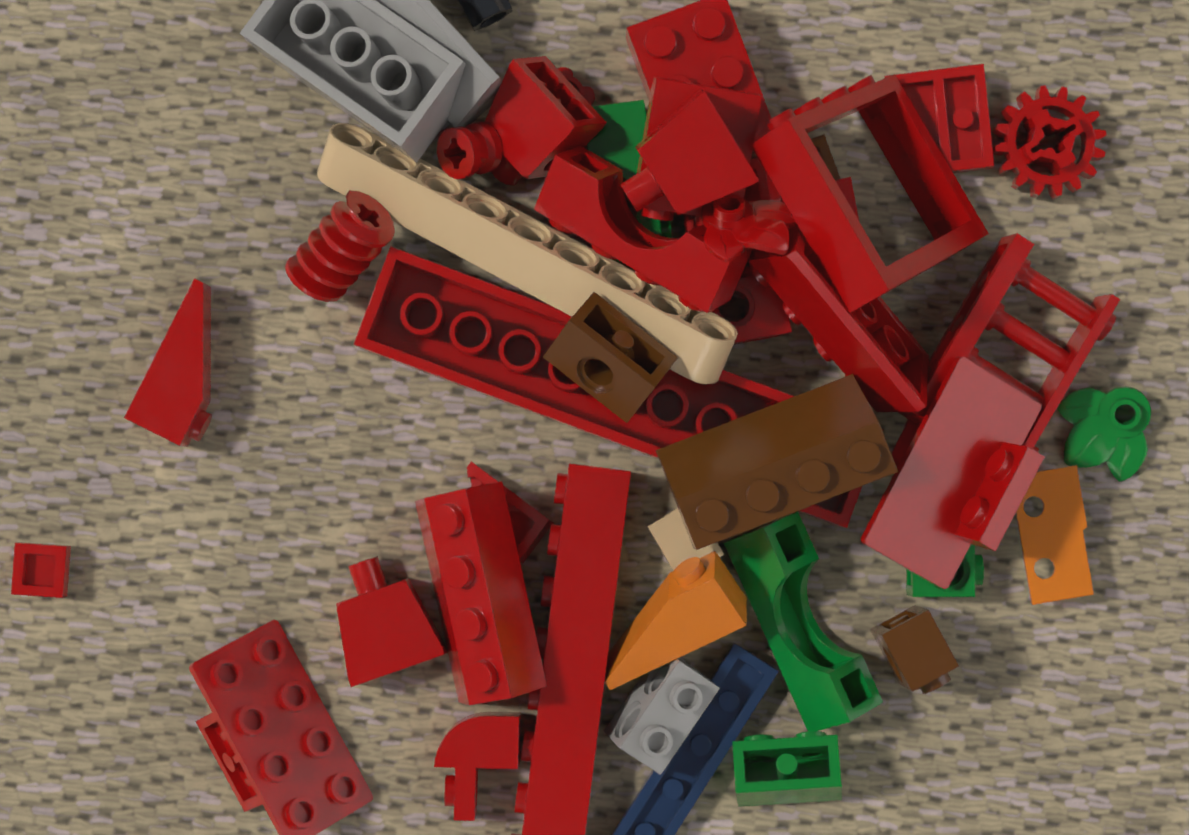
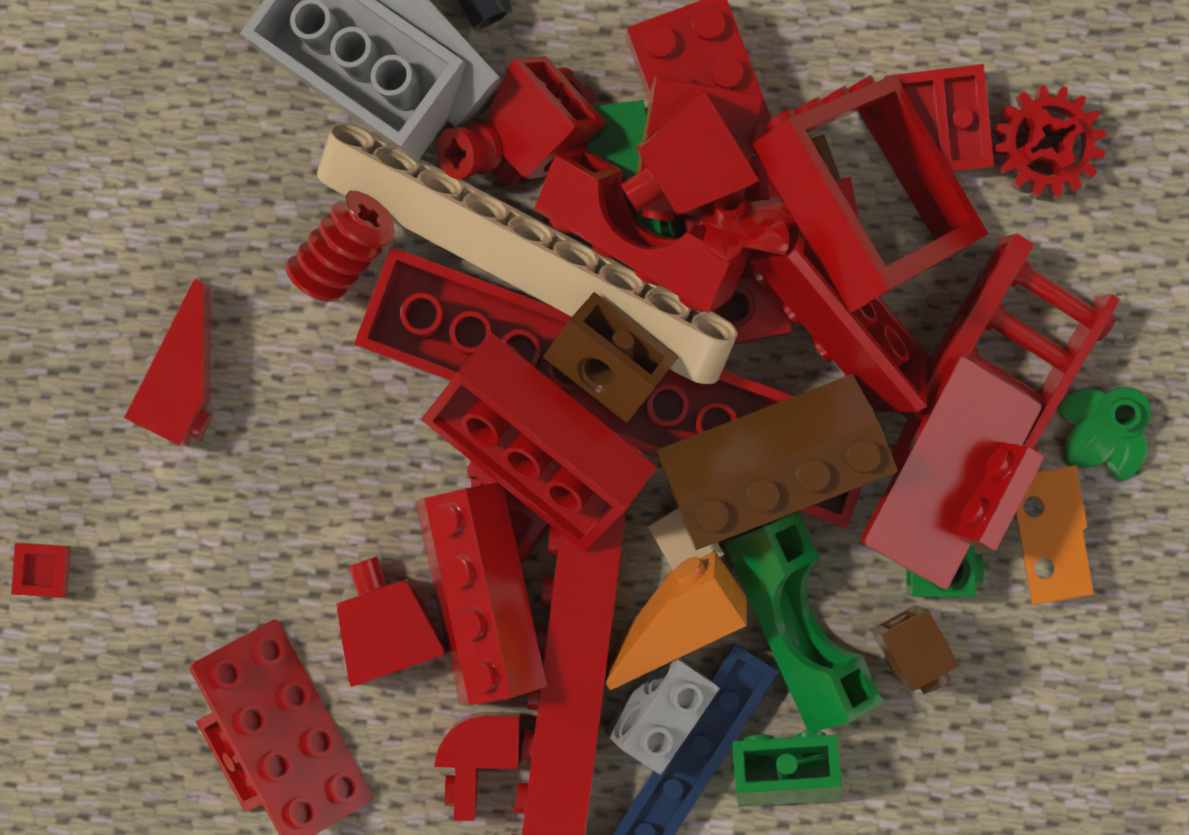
(539, 442): none -> red slope

